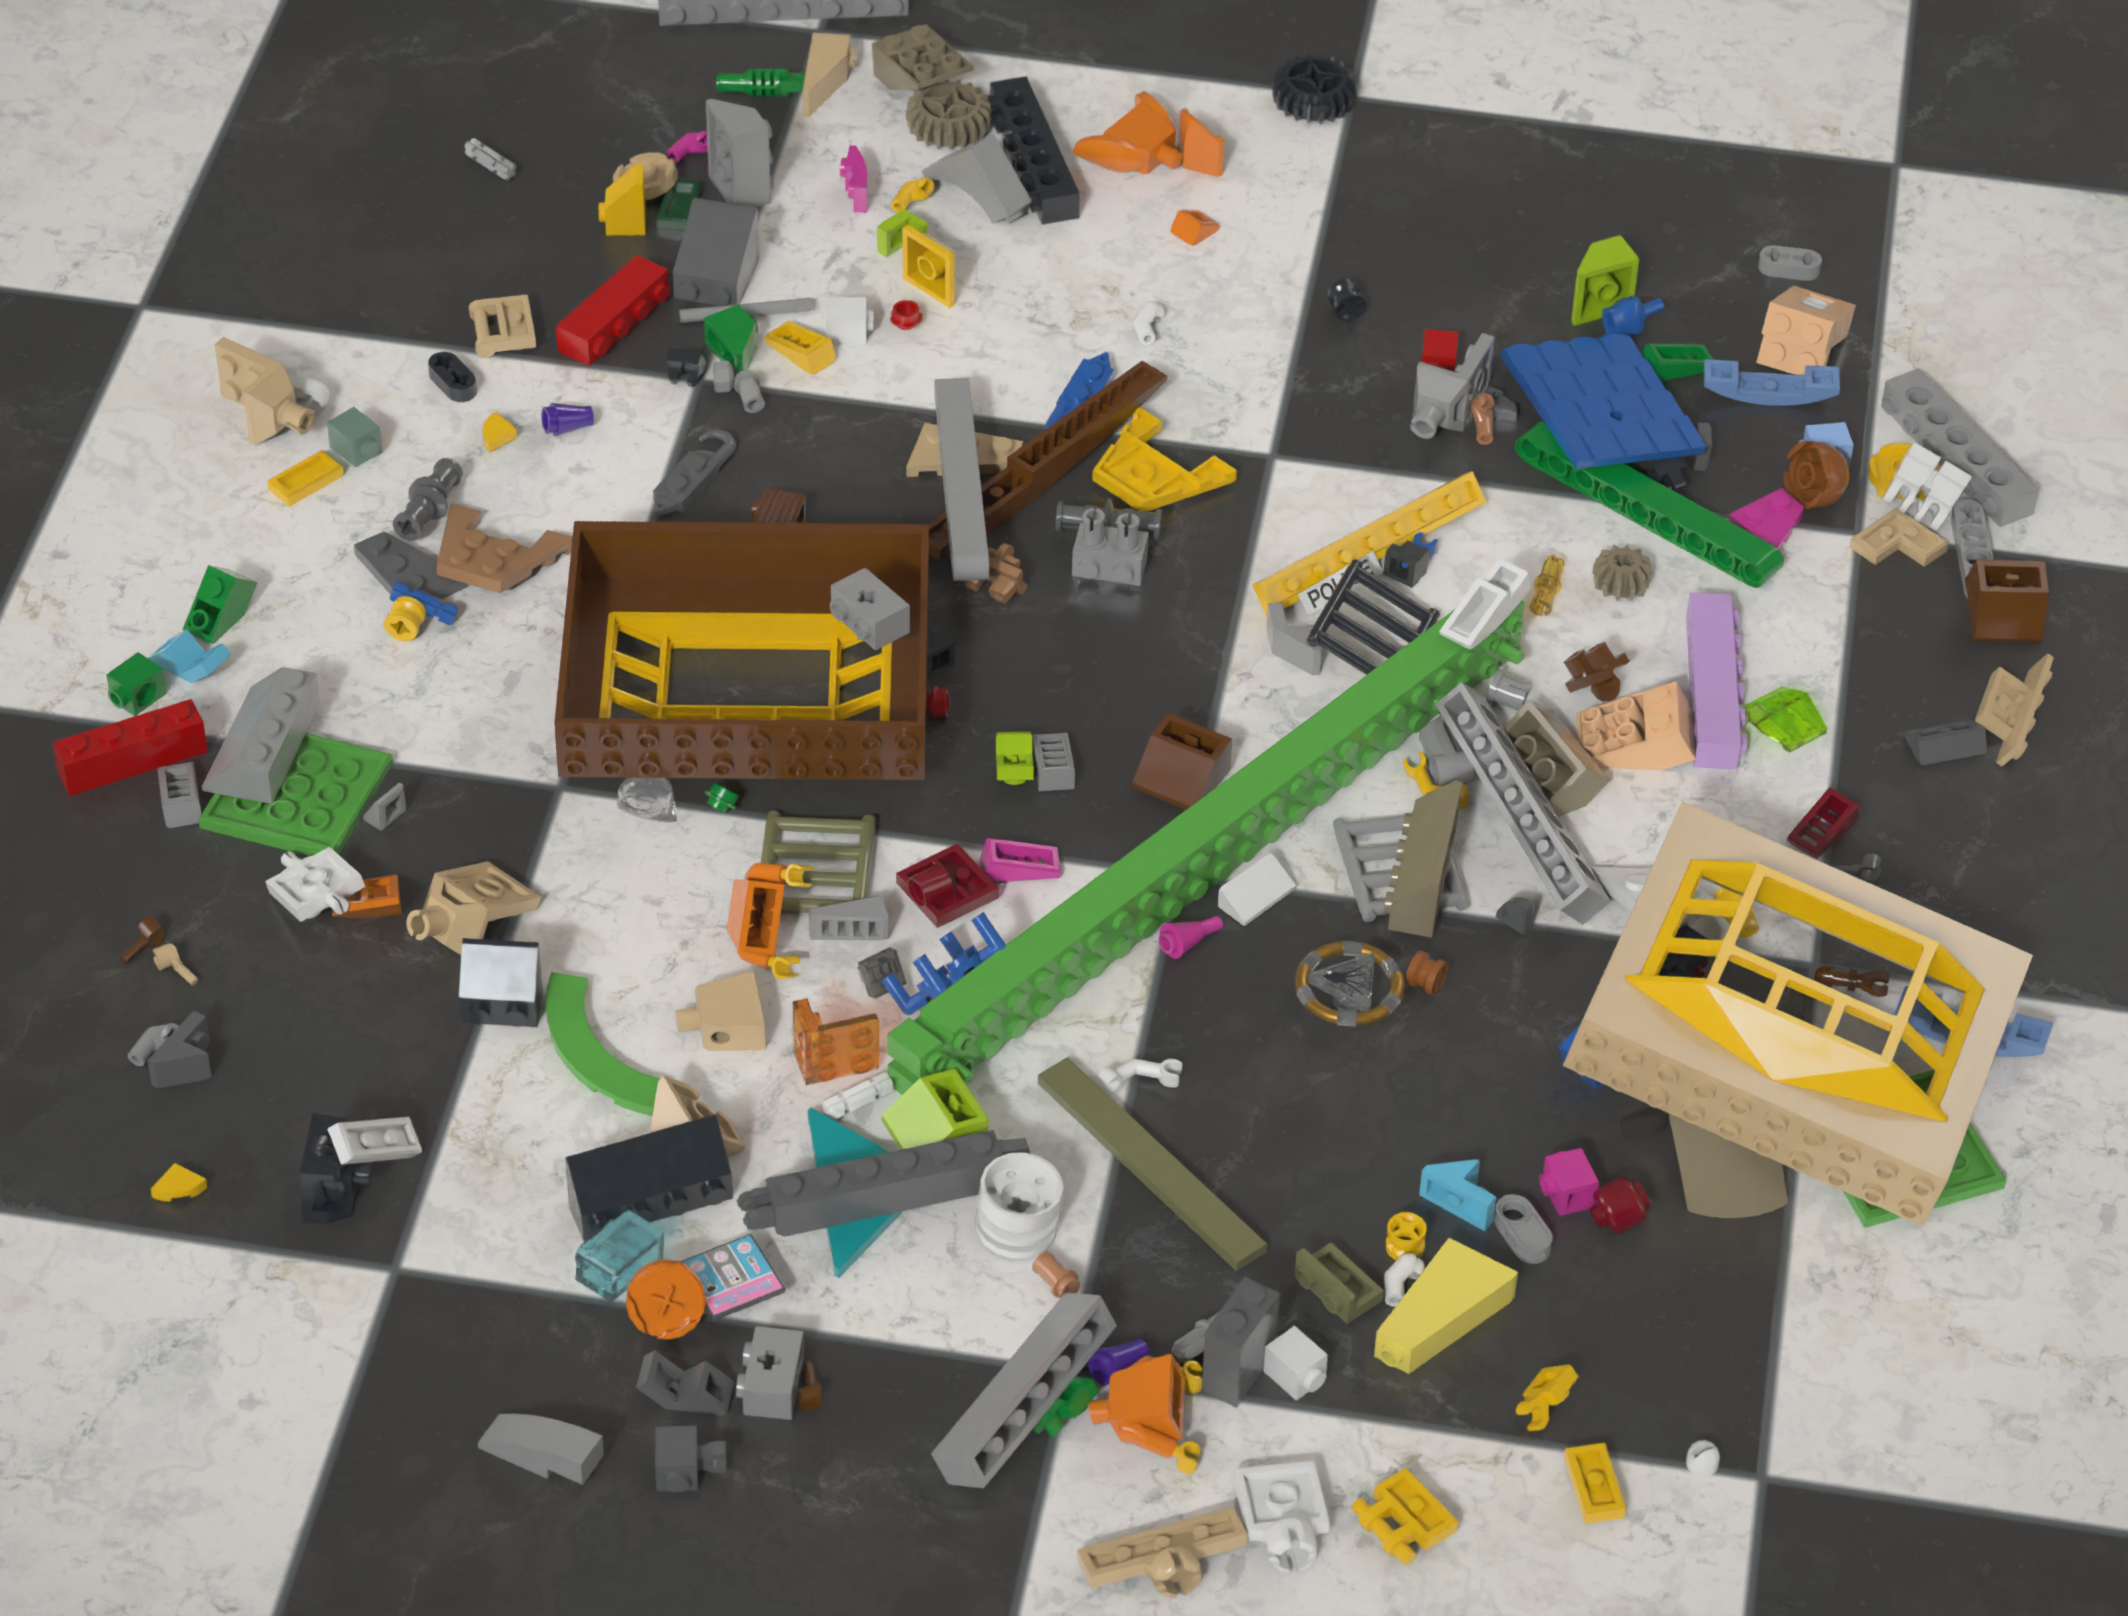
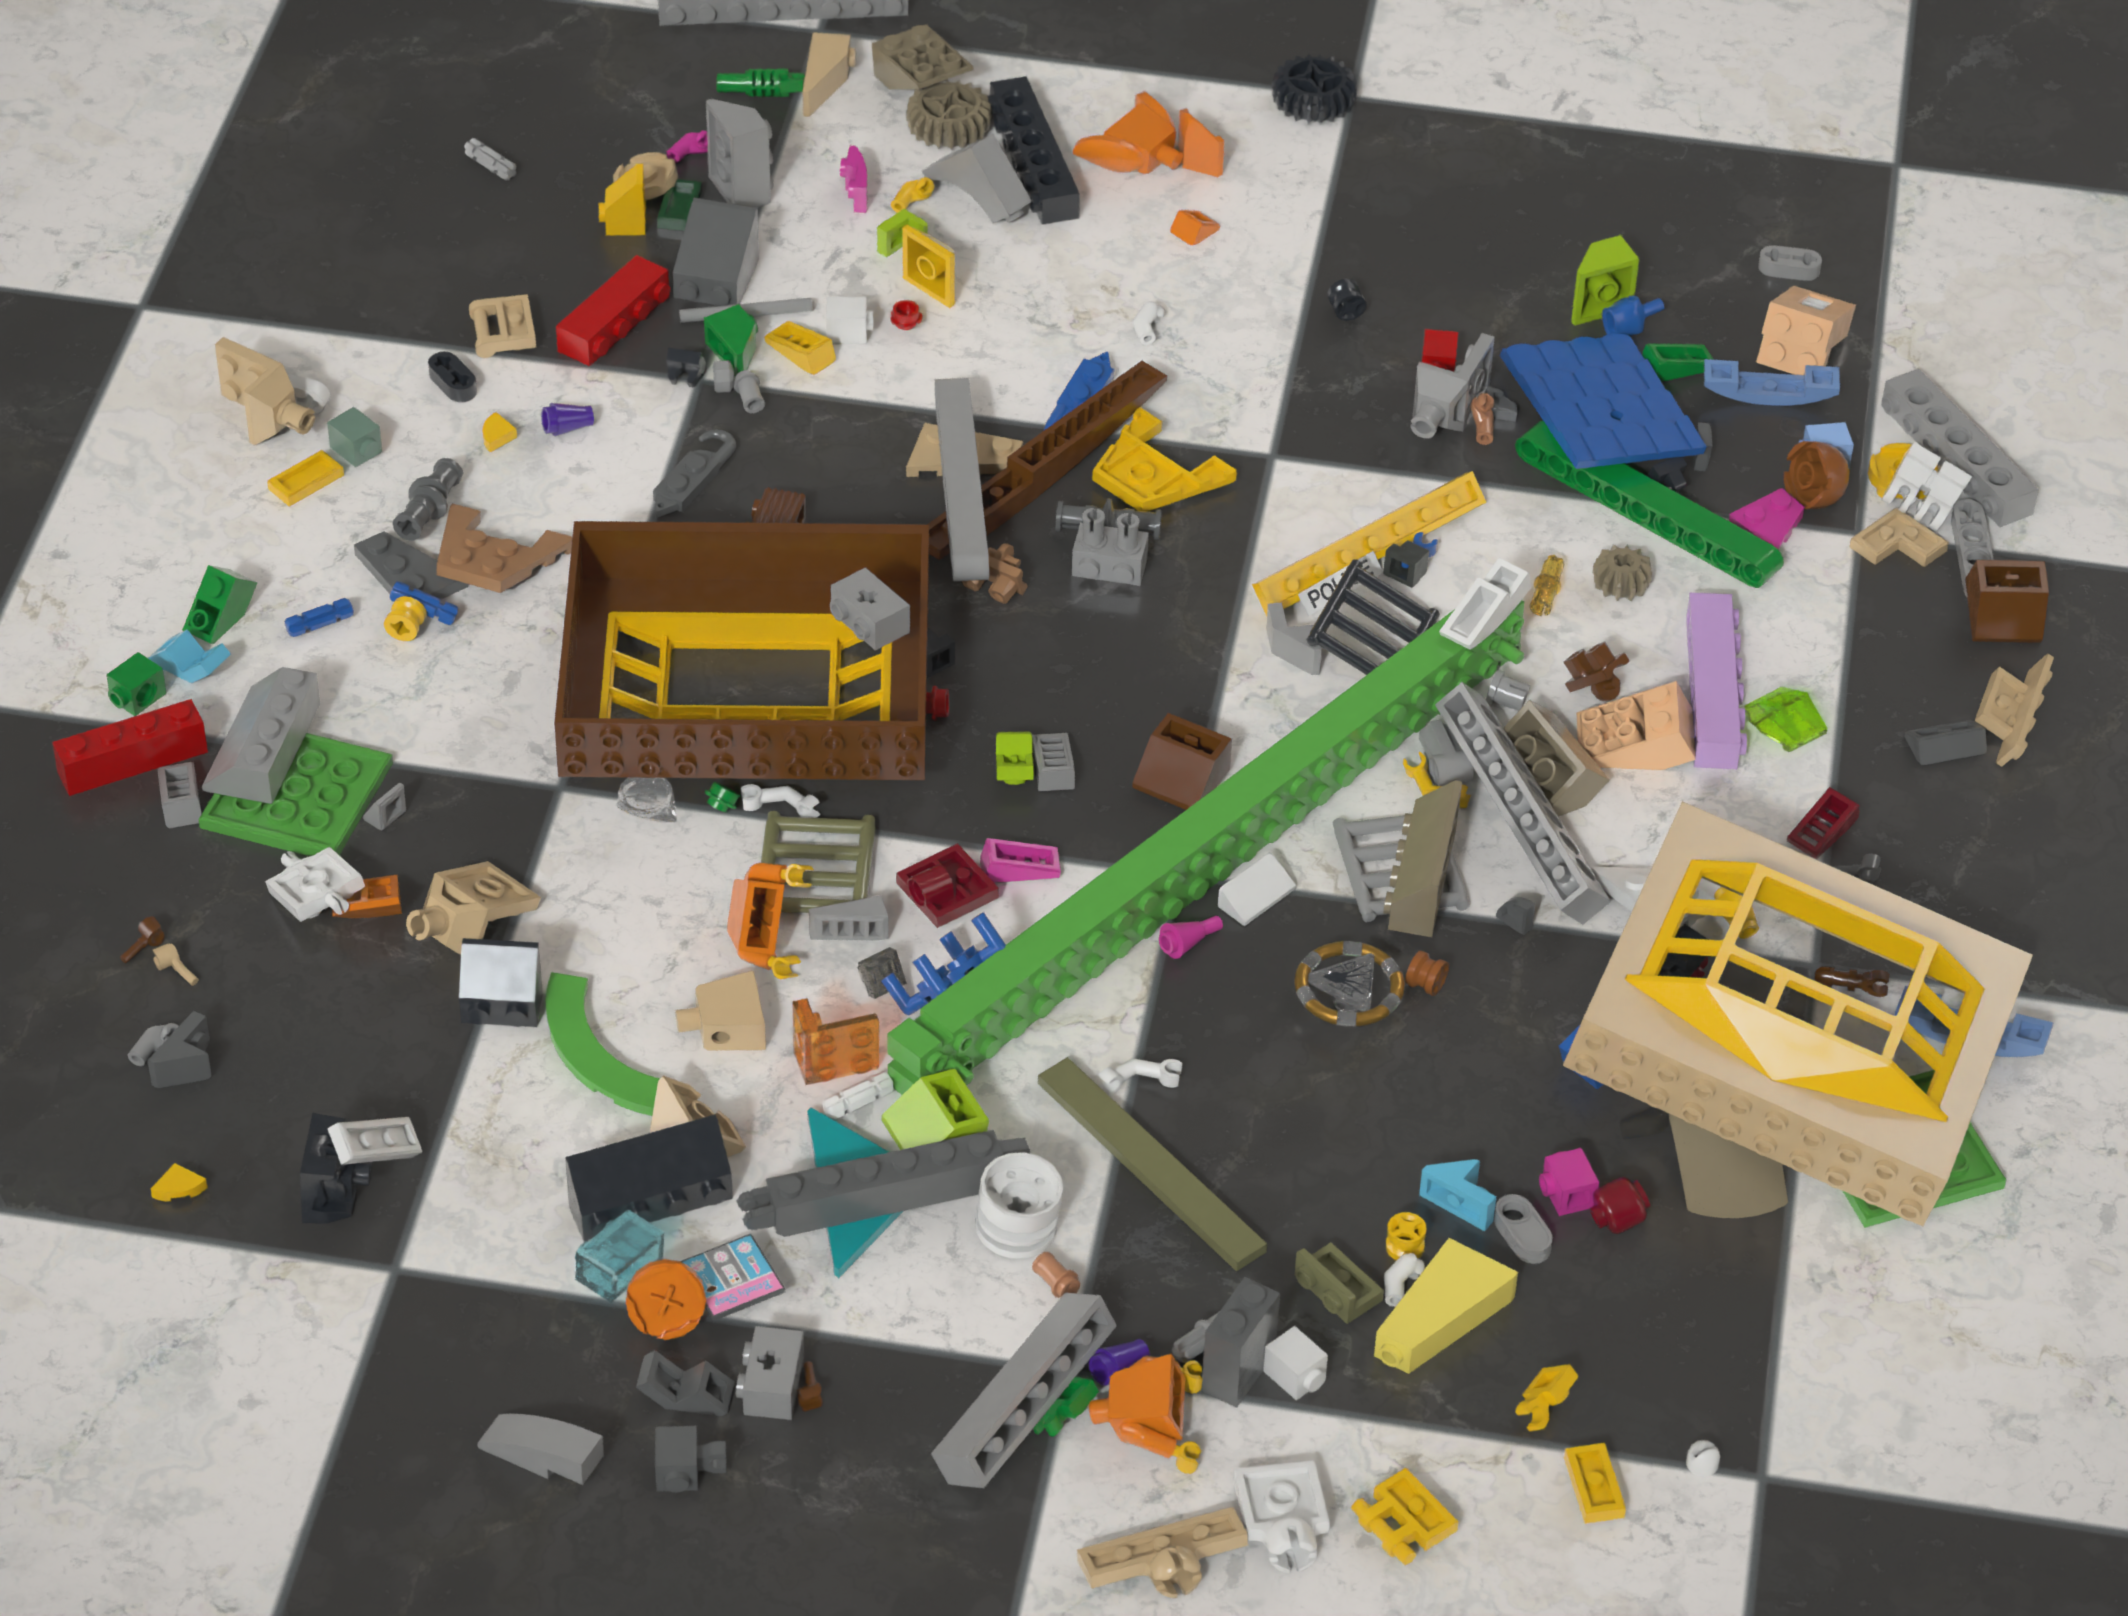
(319, 617): none -> blue axle
(754, 797): none -> white arm

